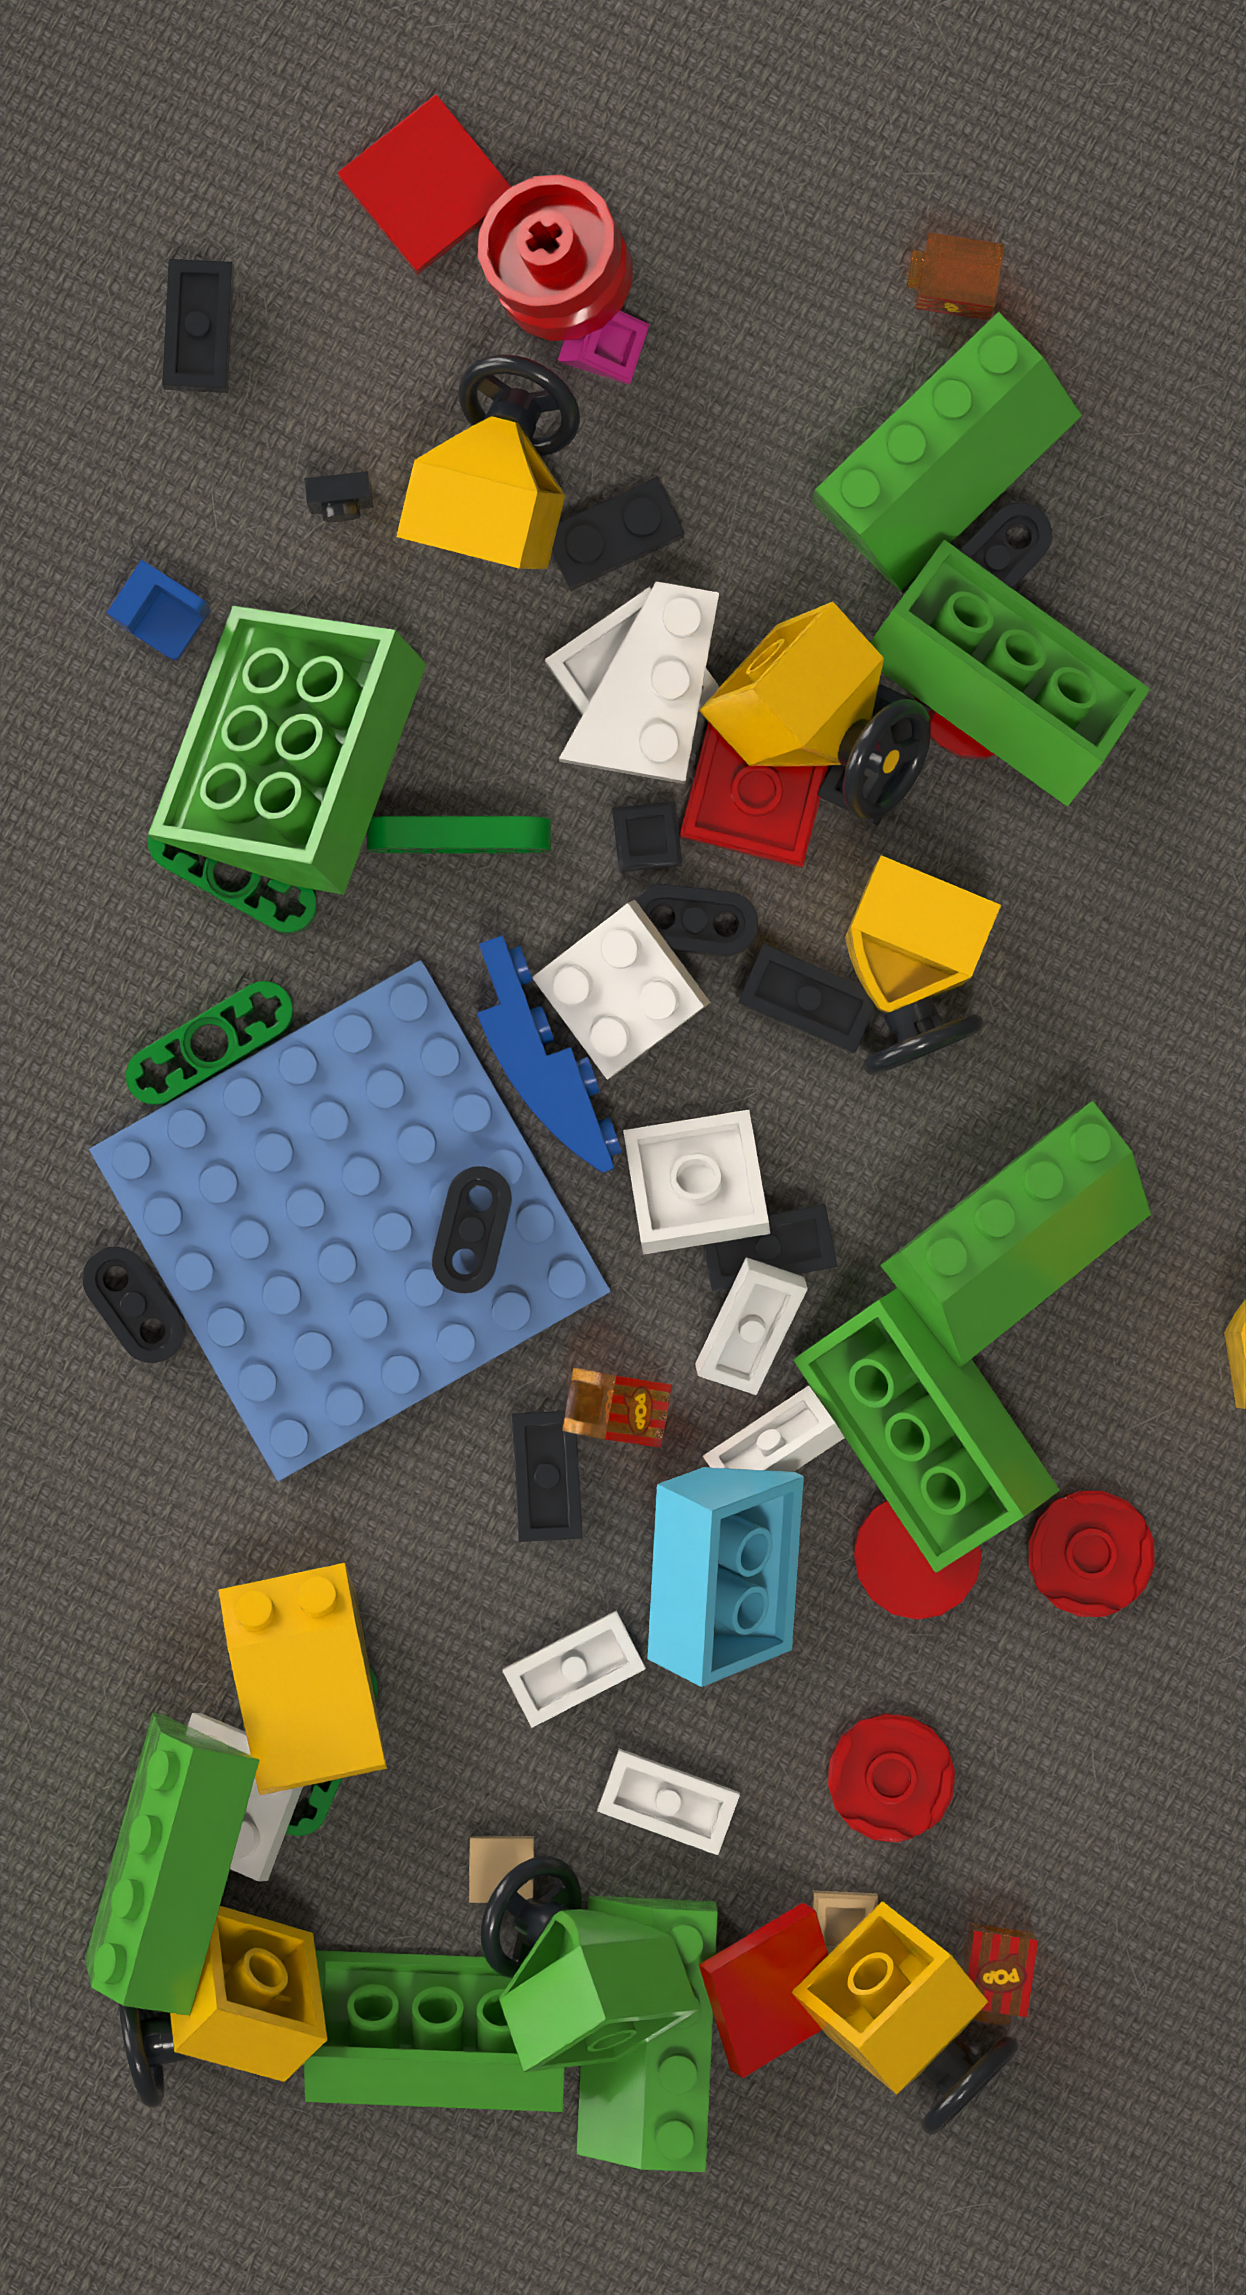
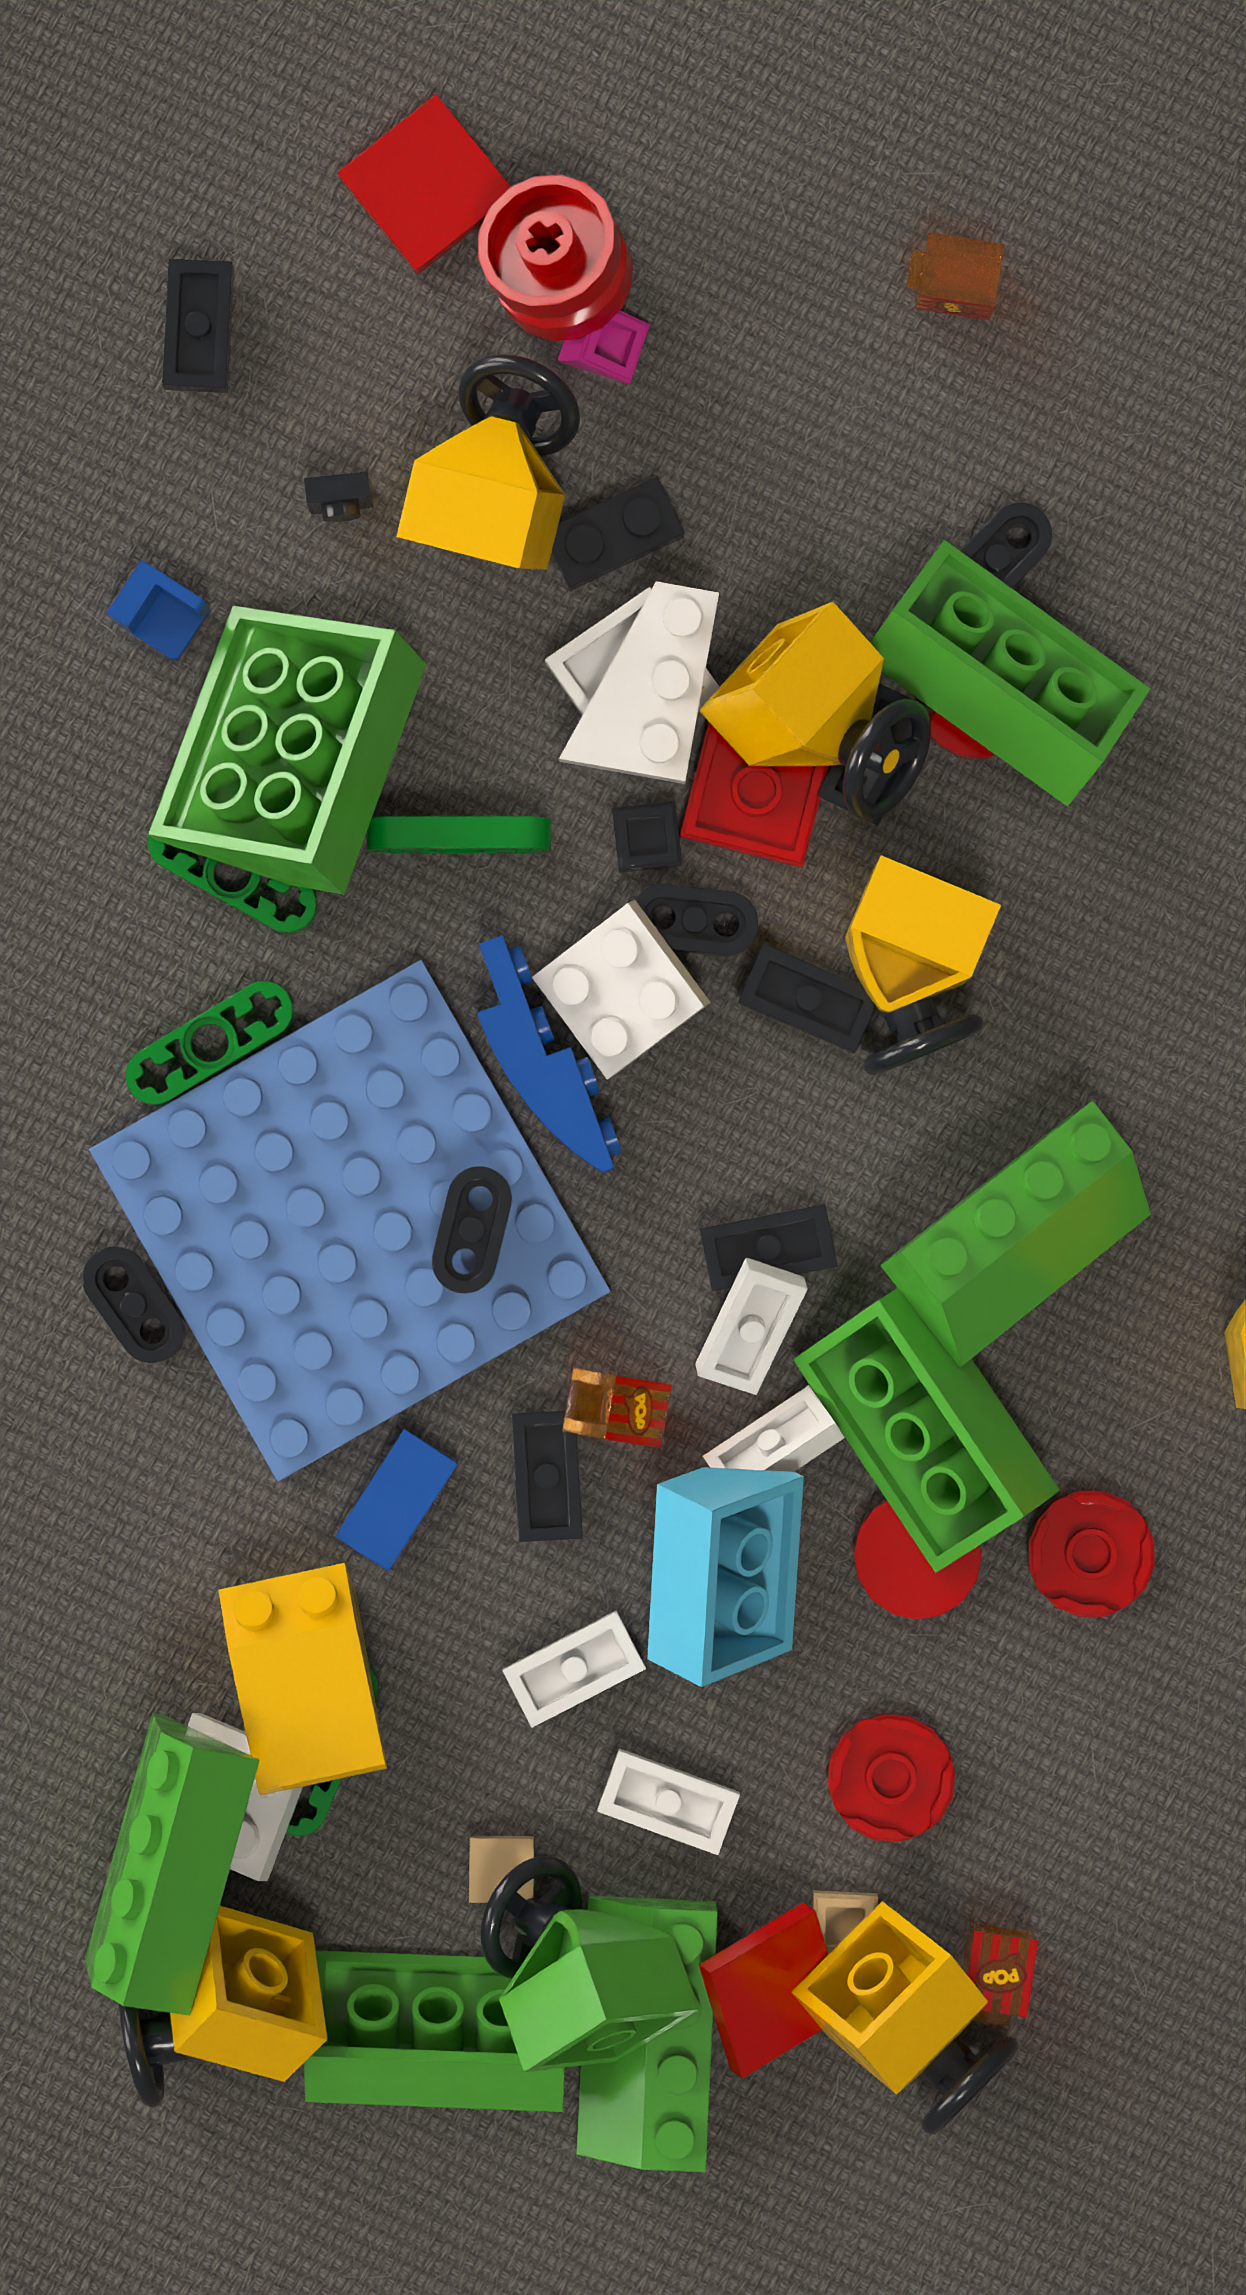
(396, 1499): none -> blue tile
(696, 1182): white plate -> none
(947, 452): bright green slope -> none

